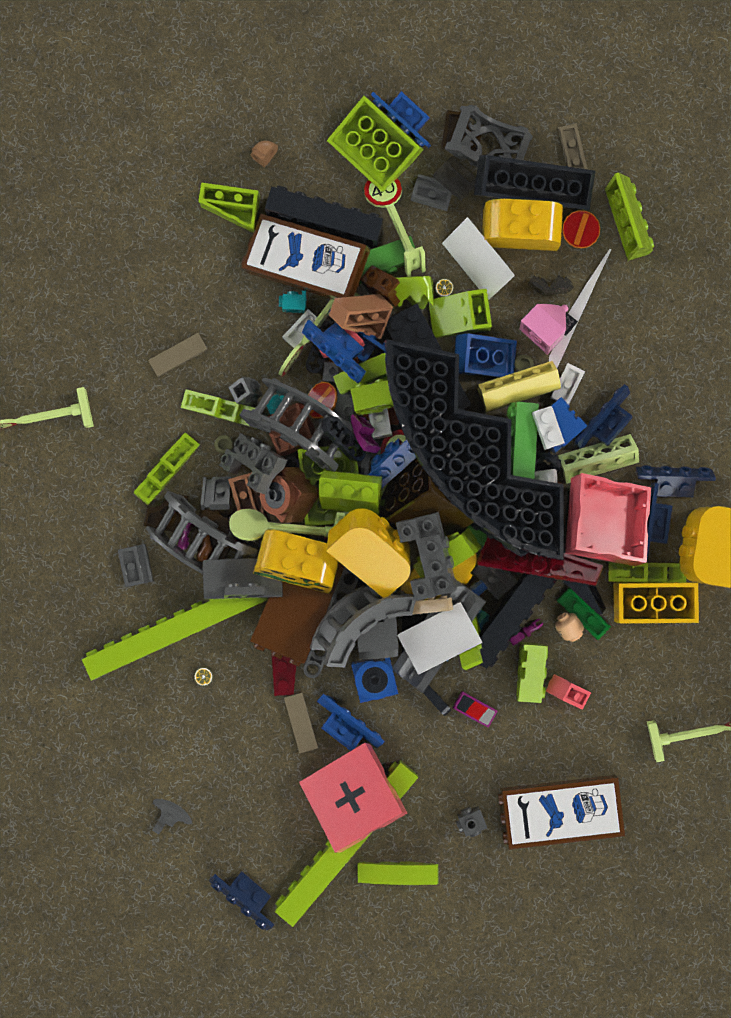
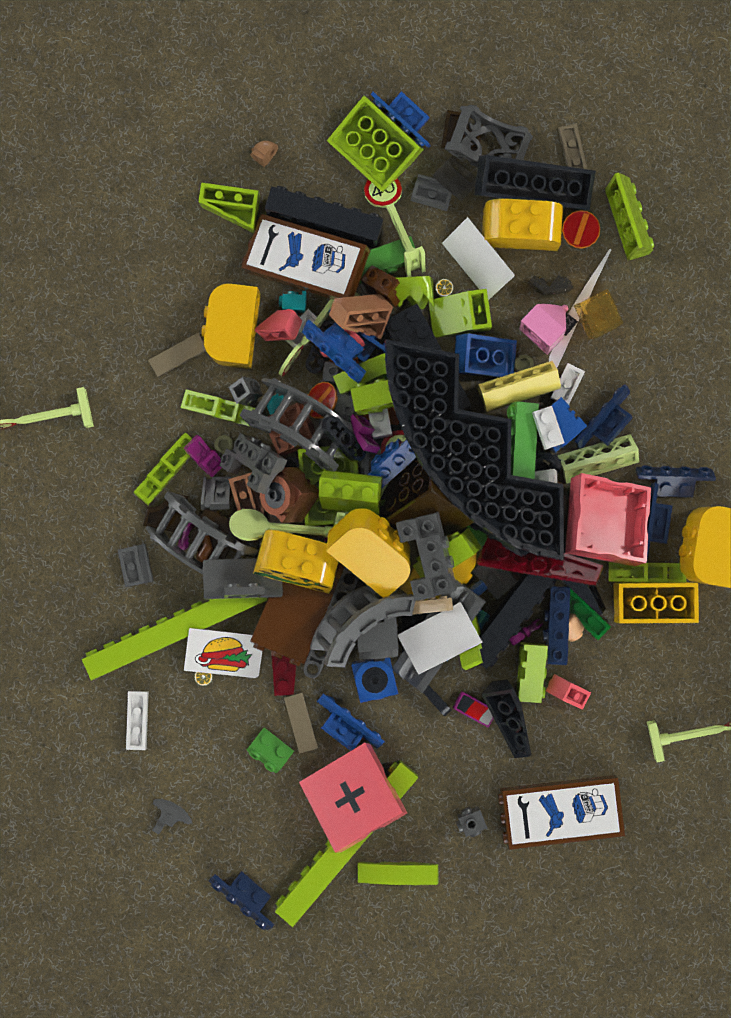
(137, 720): none -> white plate
(203, 455): none -> magenta slope
(222, 653): none -> sticker
(231, 324): none -> yellow brick
(269, 751): none -> bright green bracket
(280, 326): none -> coral slope
(508, 716): none -> black wedge
(557, 627): none -> dark blue bracket
(598, 314): none -> clear yellow slope

